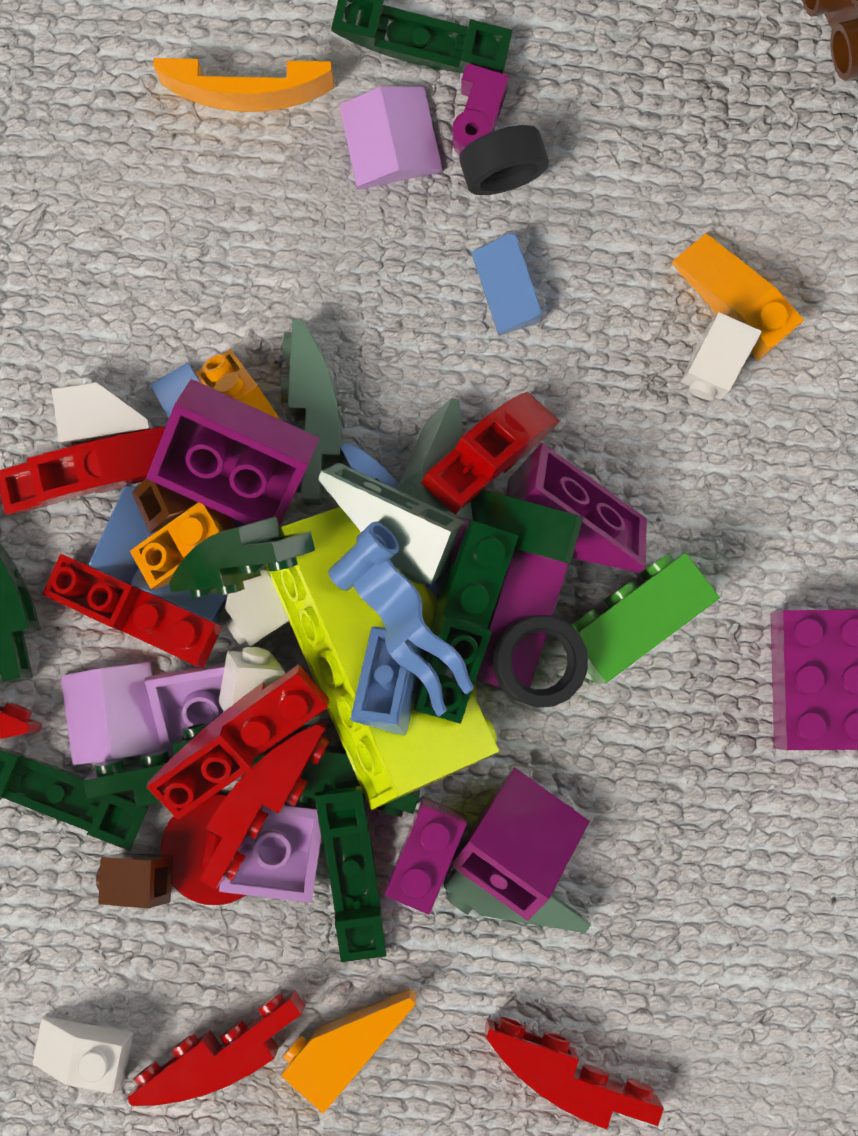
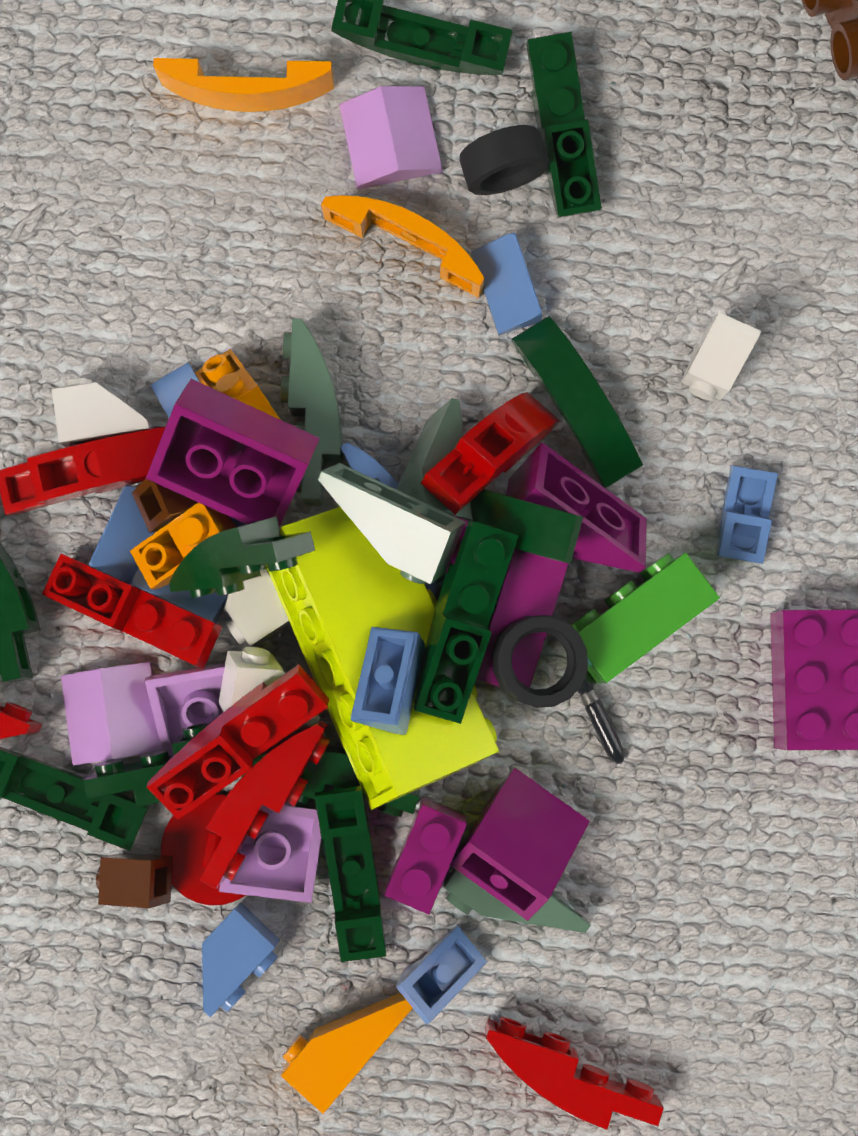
(83, 1054): white slope -> none
(208, 1066): red slope -> none
(231, 954): none -> medium blue slope
(358, 212): none -> light orange slope
(400, 607): medium blue flag -> none
(440, 974): none -> medium blue slope
(485, 100): magenta leg -> none
(563, 125): none -> dark green slope
(579, 401): none -> dark green slope
(601, 720): none -> black piece
(738, 292): light orange slope -> none
(746, 514): none -> medium blue slope

